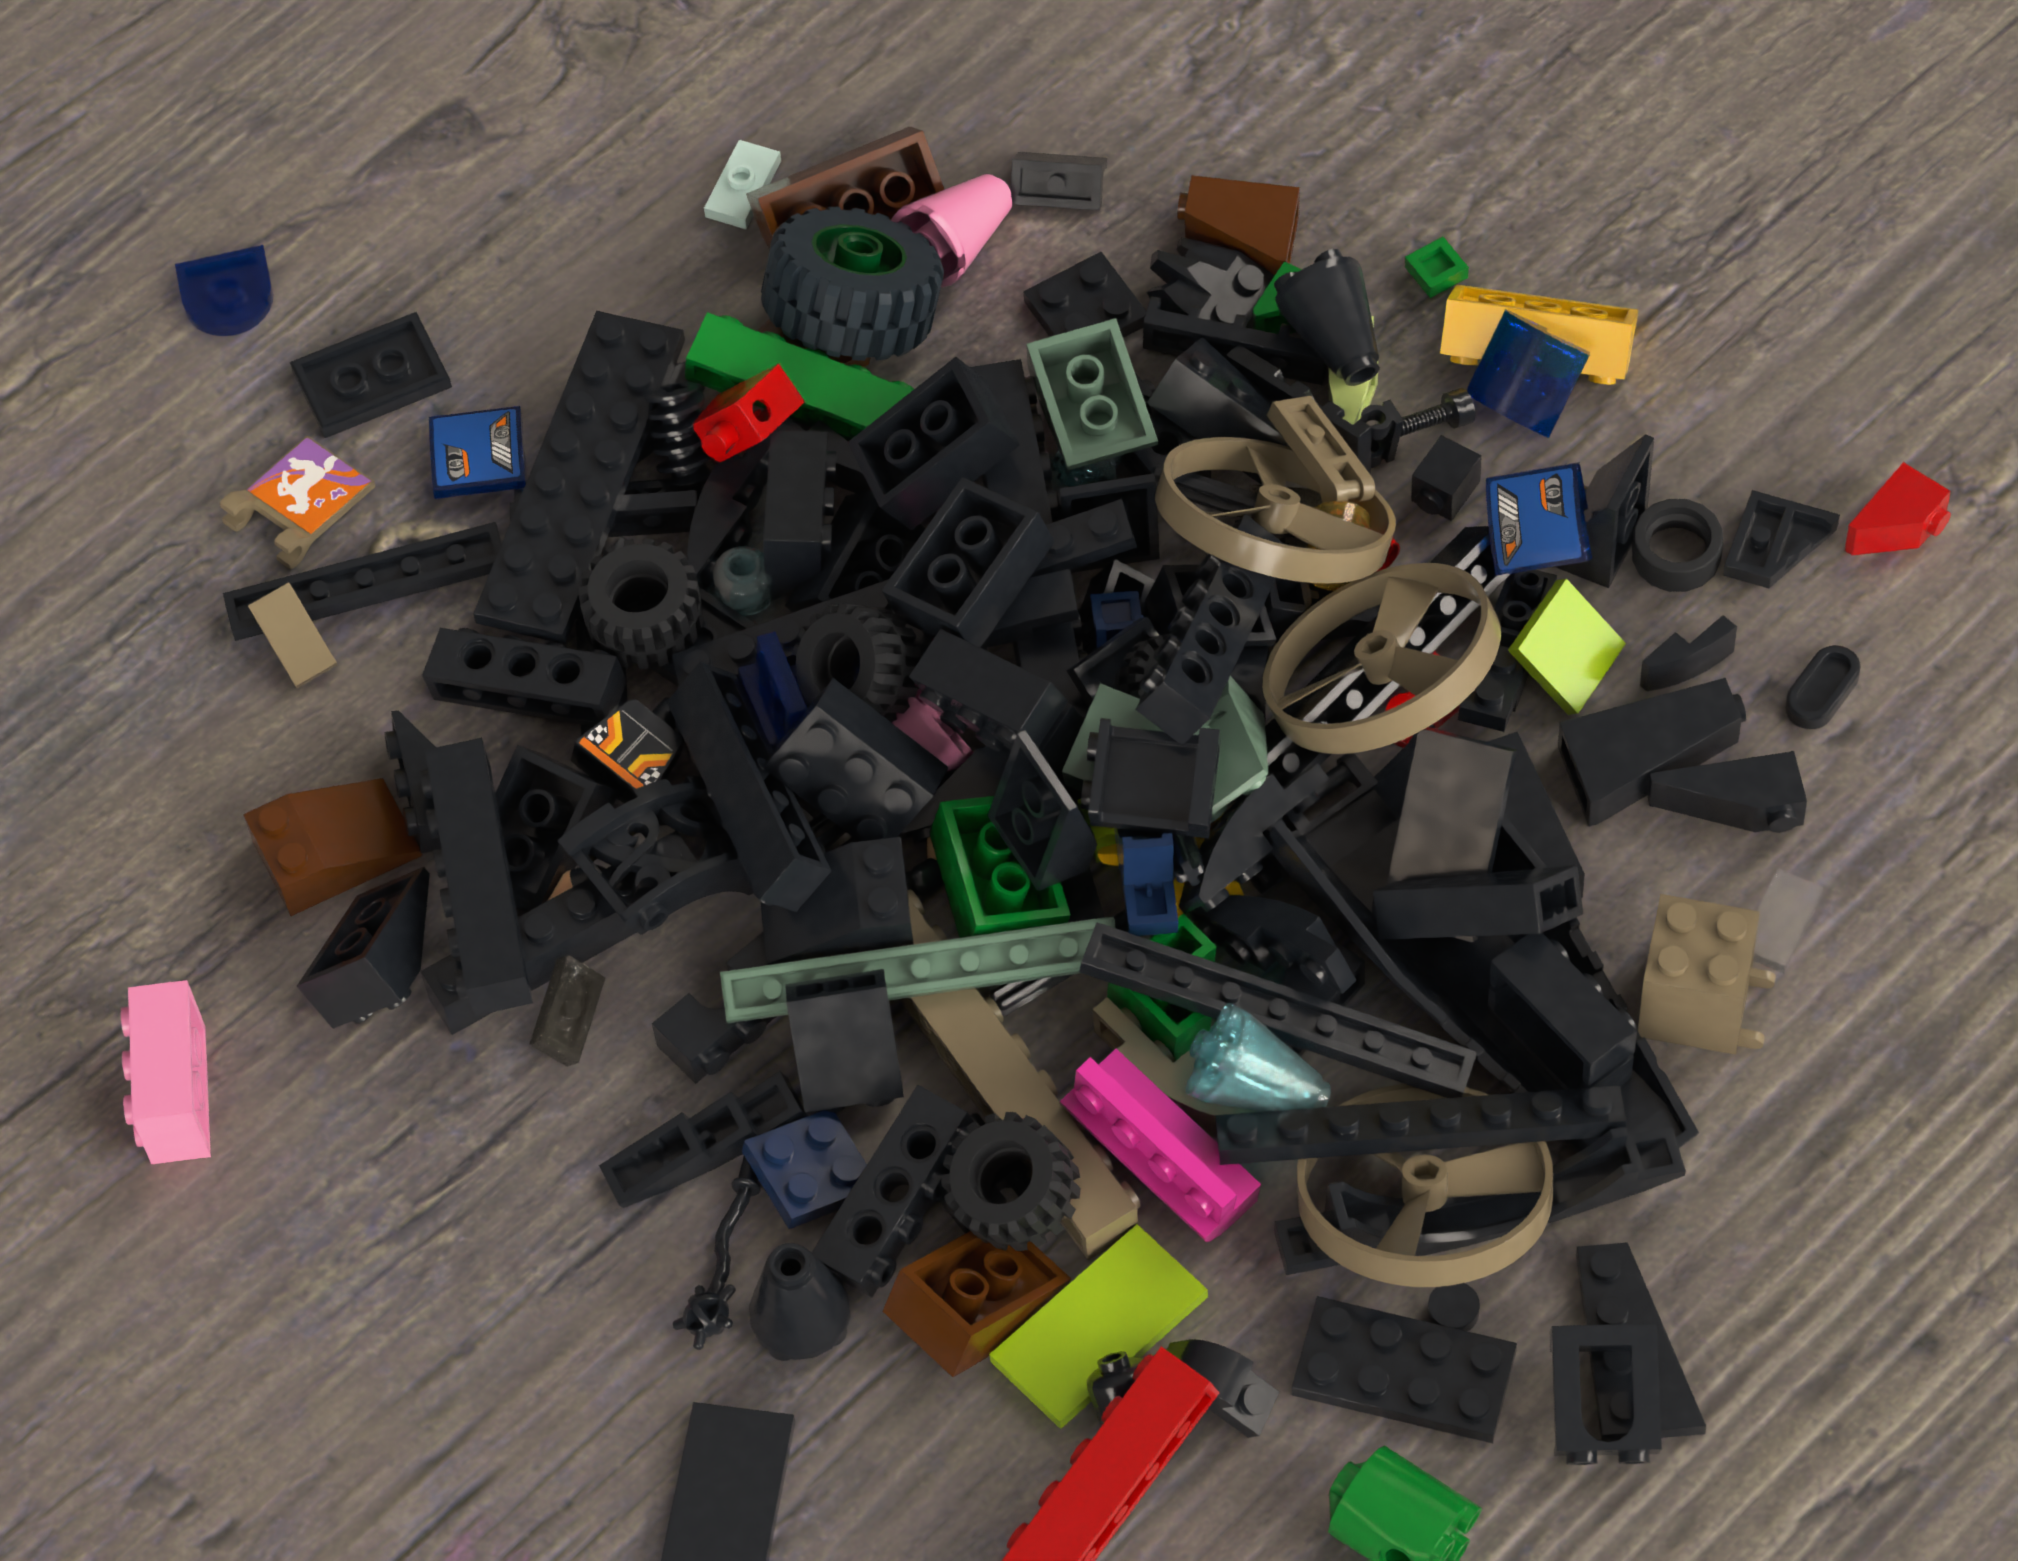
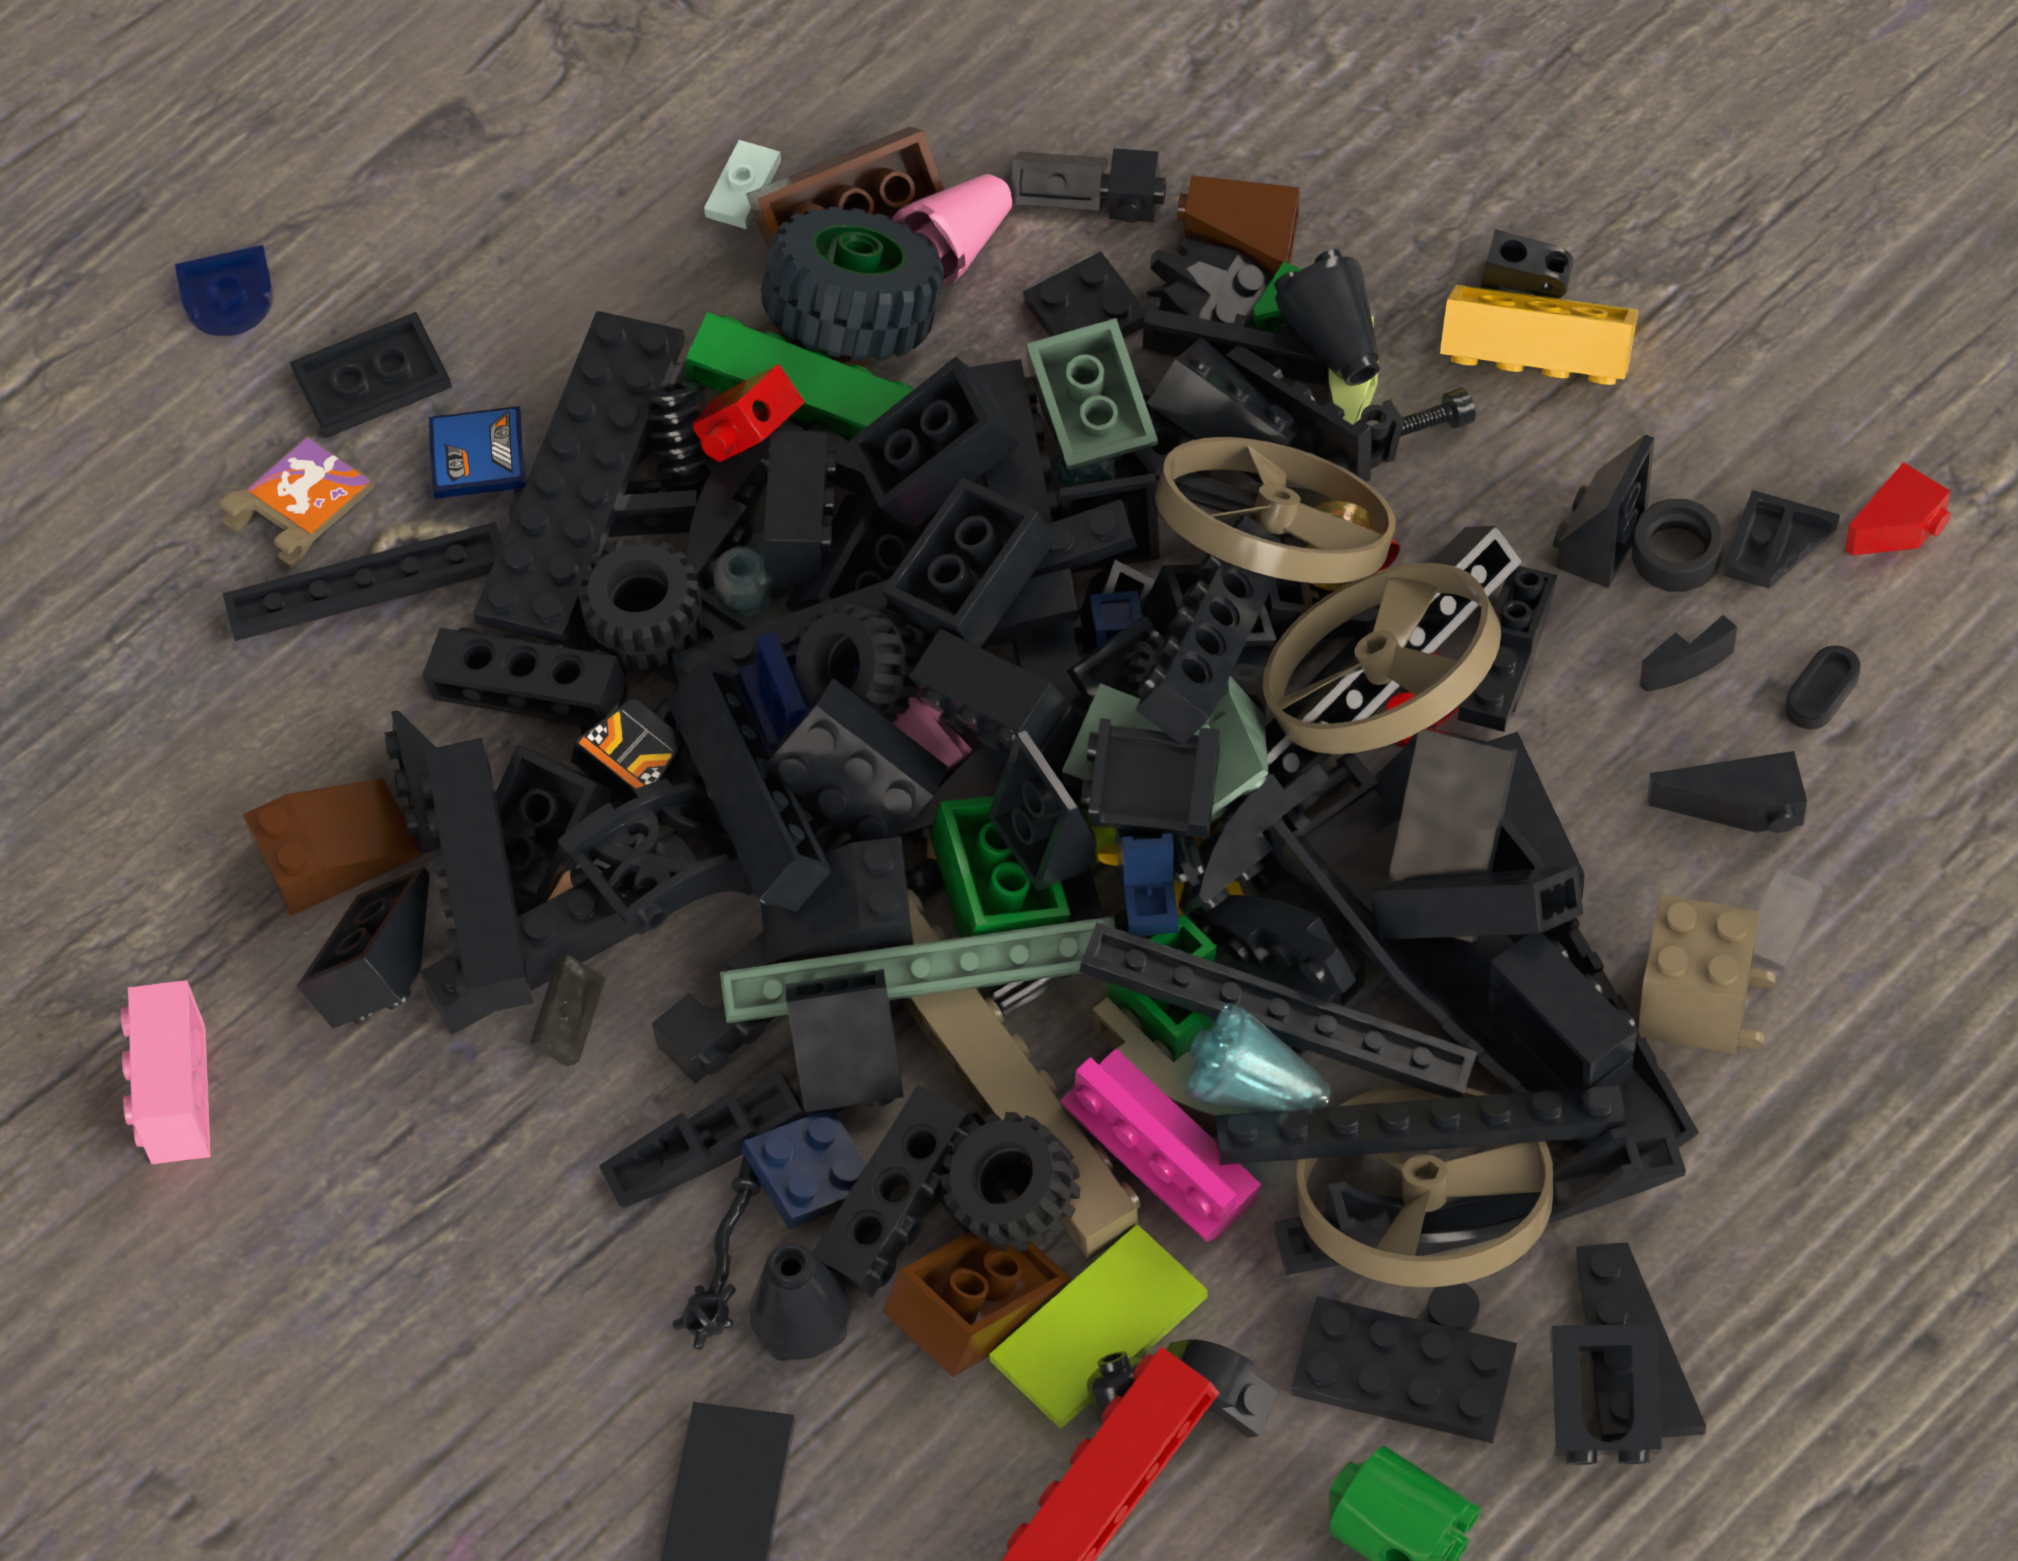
(292, 635): dark tan tile -> none
(1133, 185): none -> black brick
(1322, 450): dark tan plate -> none
(1436, 267): green plate -> none
(1445, 478): black brick -> none
(1527, 265): none -> black leg
(1527, 373): clear blue slope -> none
(1537, 518): slope -> none
(1567, 646): tile -> none
(1619, 747): black slope -> none

